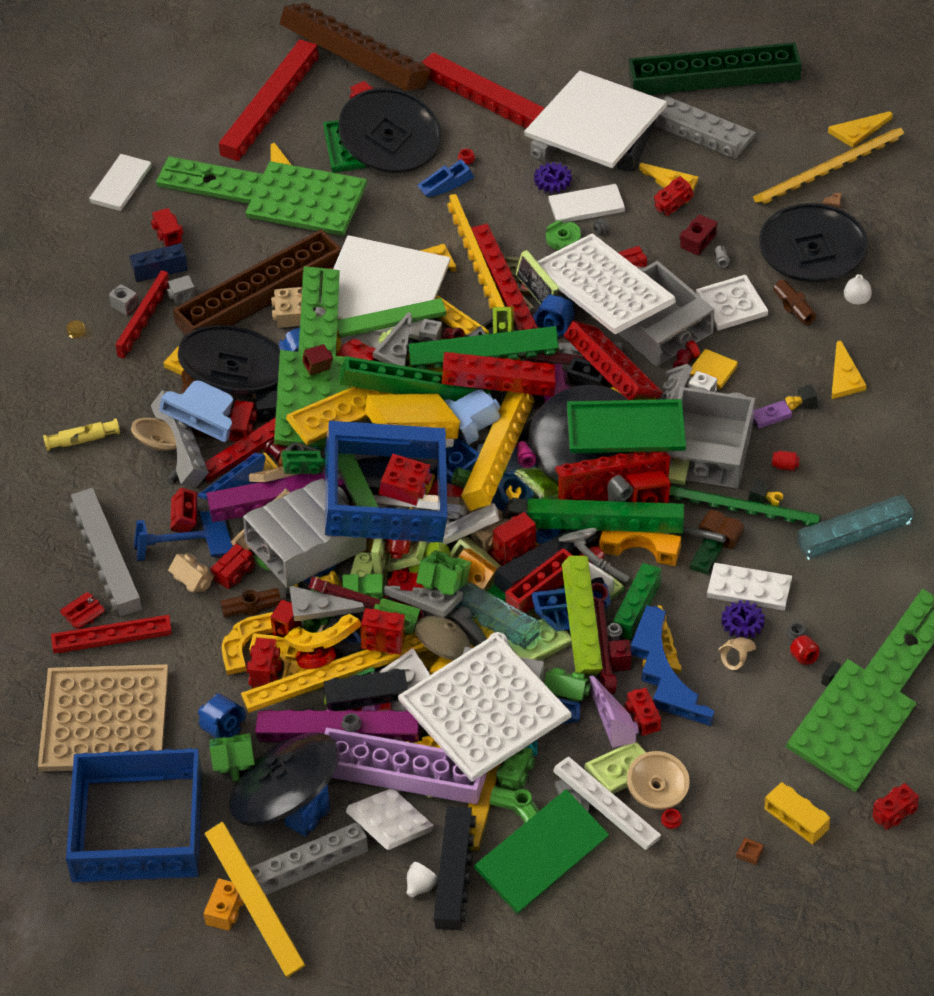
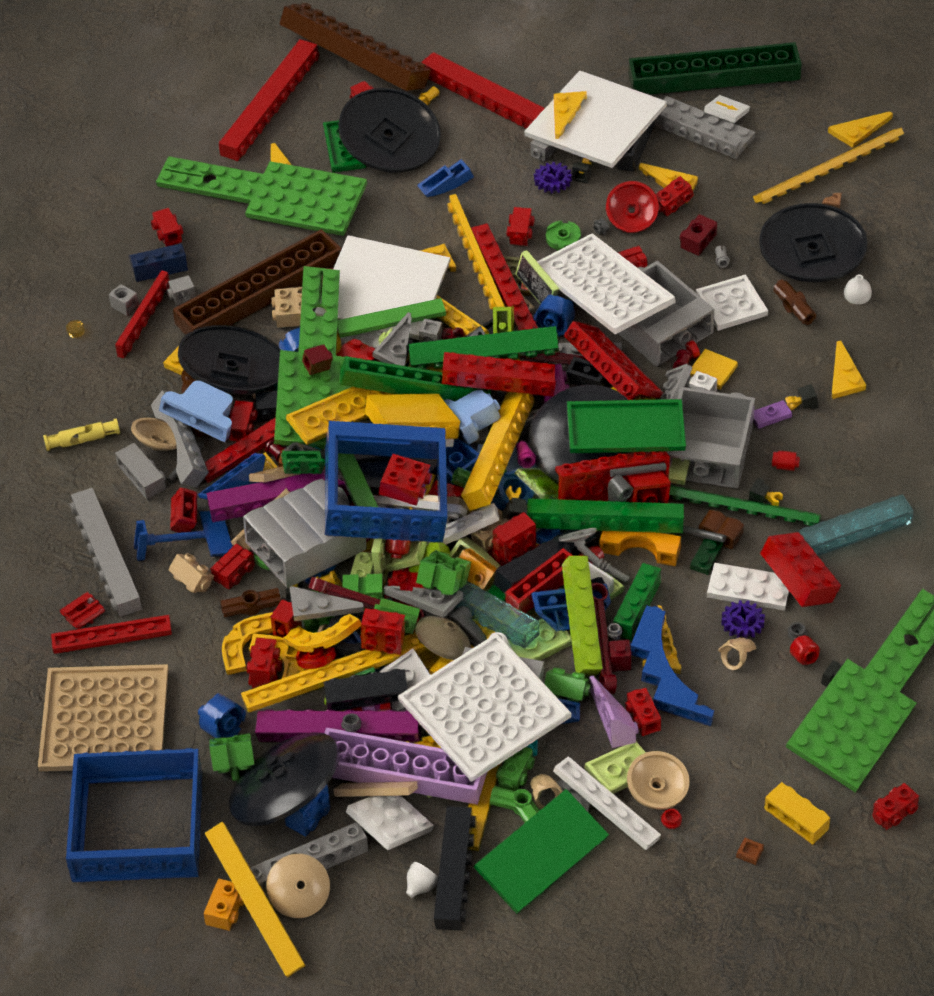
(120, 182): white tile -> none
(141, 470): none -> light grey brick
(283, 889): none -> tan dish
(375, 789): none -> tan tile
(428, 96): none -> yellow axle
(466, 155): red plate -> none
(520, 226): none -> red brick
(542, 782): none -> tan piece
(565, 108): none -> yellow wing
(581, 171): none -> pearl dark grey piece
(586, 203): white tile -> none
(632, 195): none -> red dish
(638, 469): none -> dark grey bar
(726, 109): none -> white tile
(800, 569): none -> red brick

